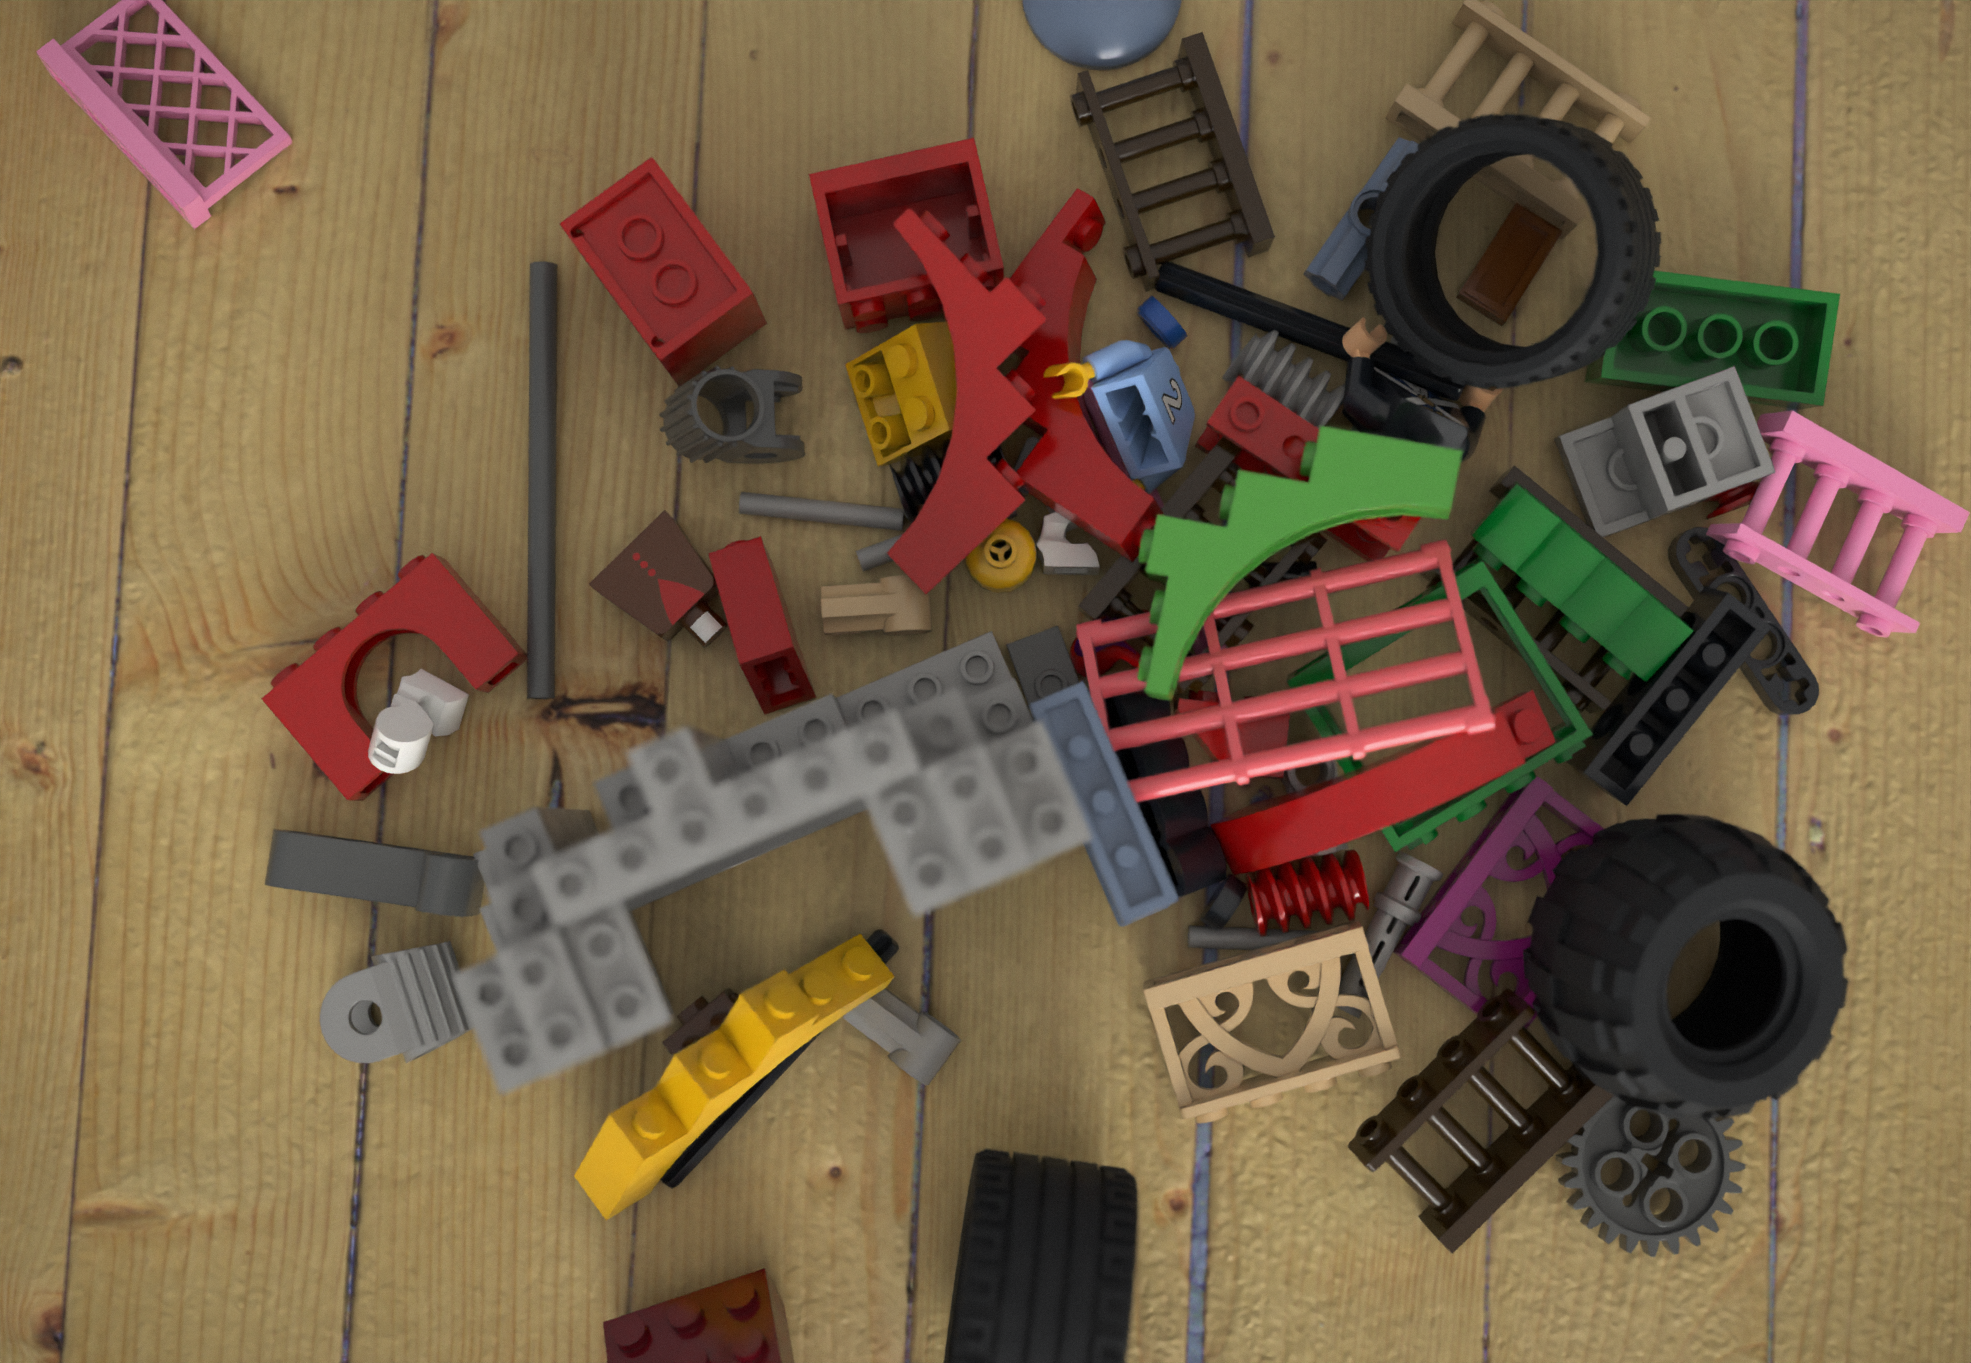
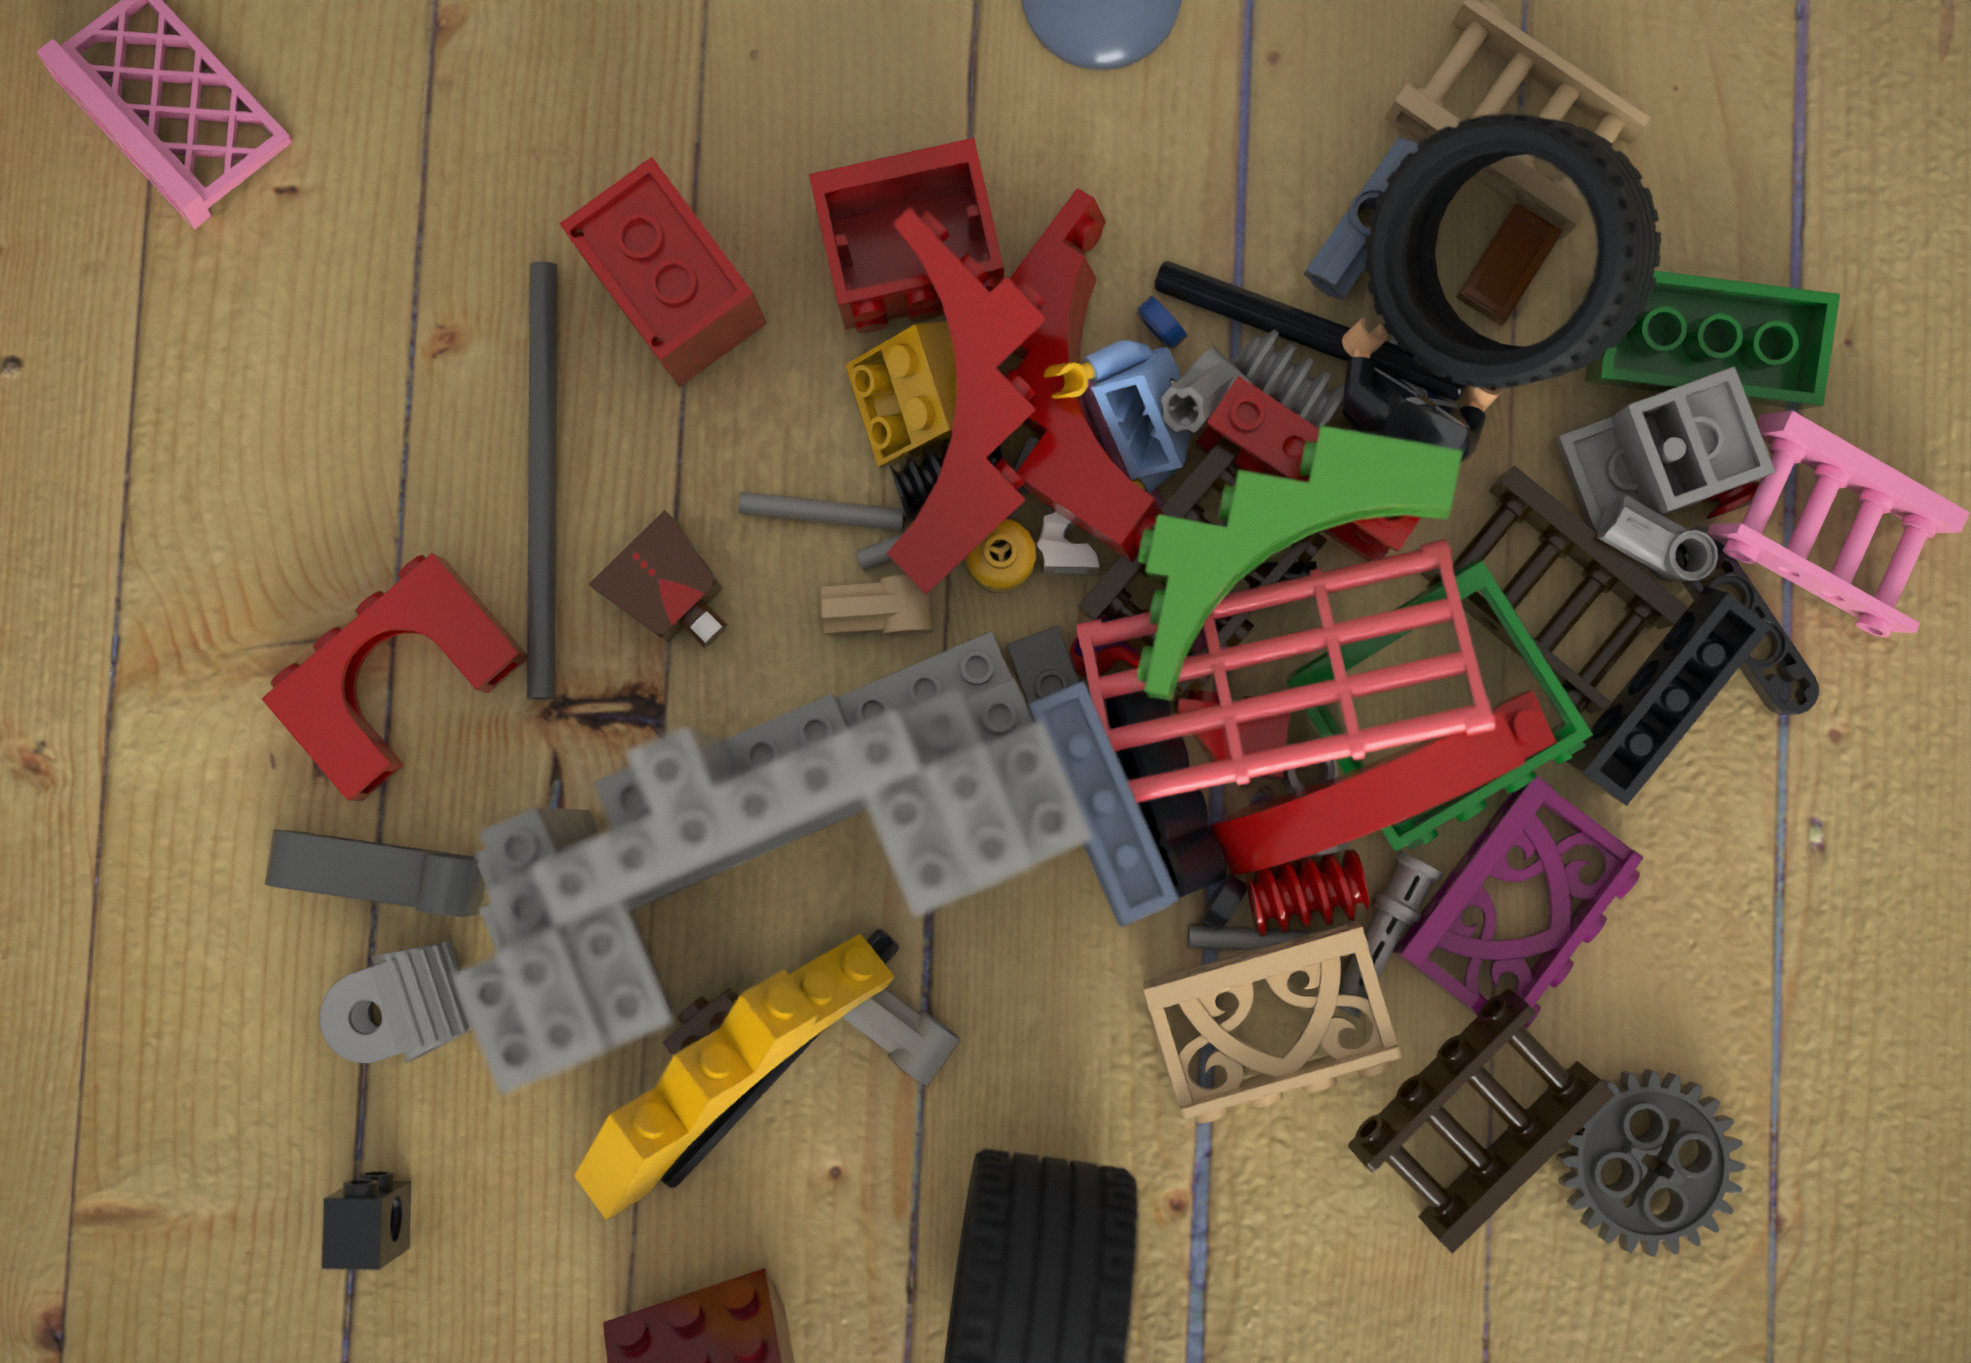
(366, 1222): none -> black brick
(419, 709): white leg -> none
(728, 392): dark grey piece -> none
(761, 625): red slope -> none
(1198, 393): none -> light grey piece
(1210, 123): dark brown fence -> none
(1580, 582): green brick -> none
(1611, 939): black tyre -> none
(1654, 541): none -> light grey piece

